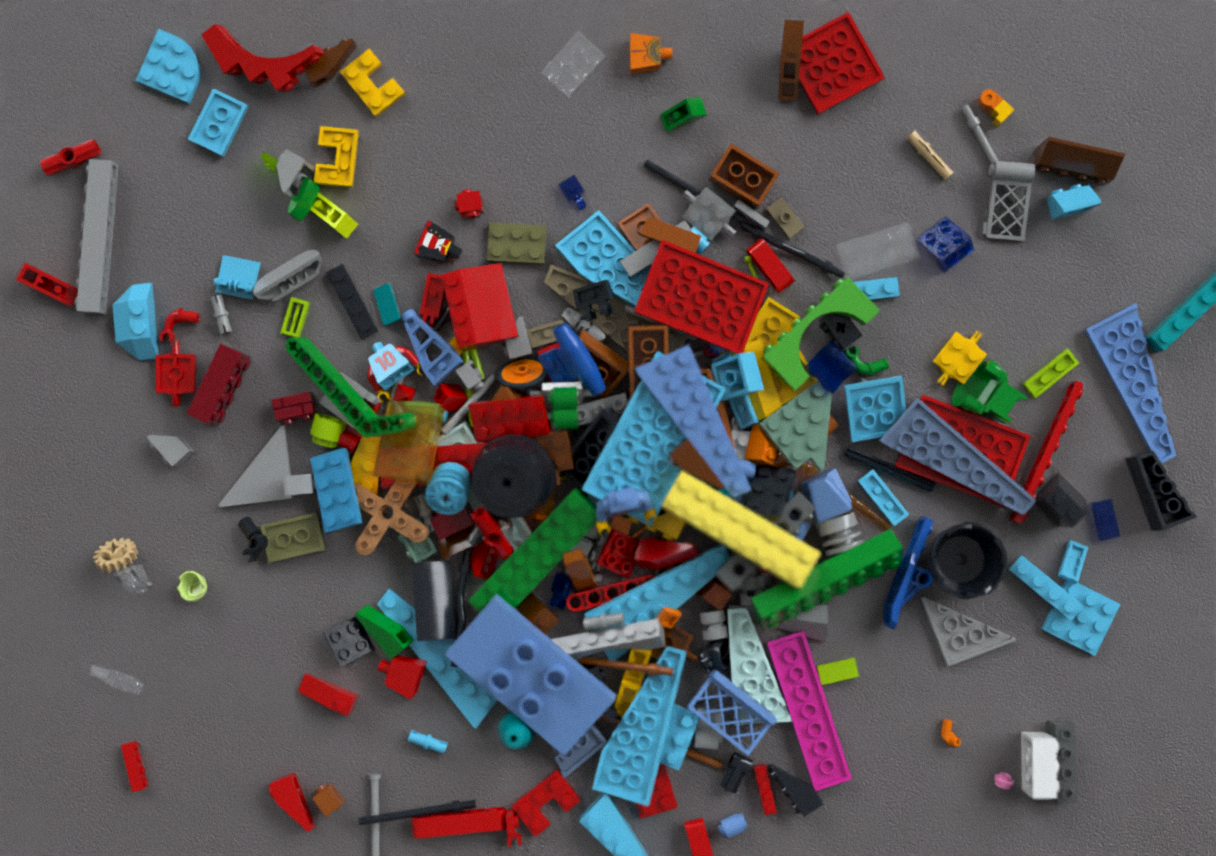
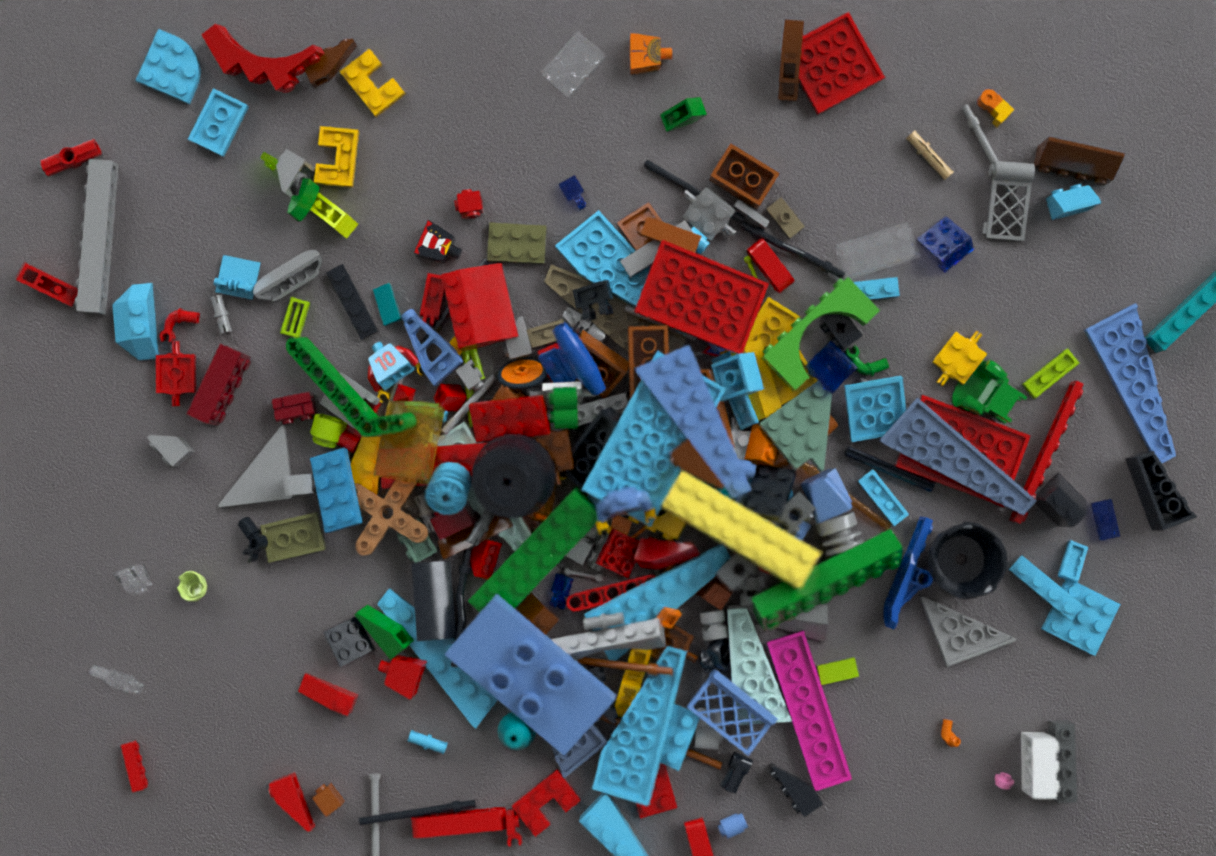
(115, 555): tan gear -> none
(492, 533): red piece -> none
(579, 570): dark orange slope -> none
(764, 789): red piece -> none

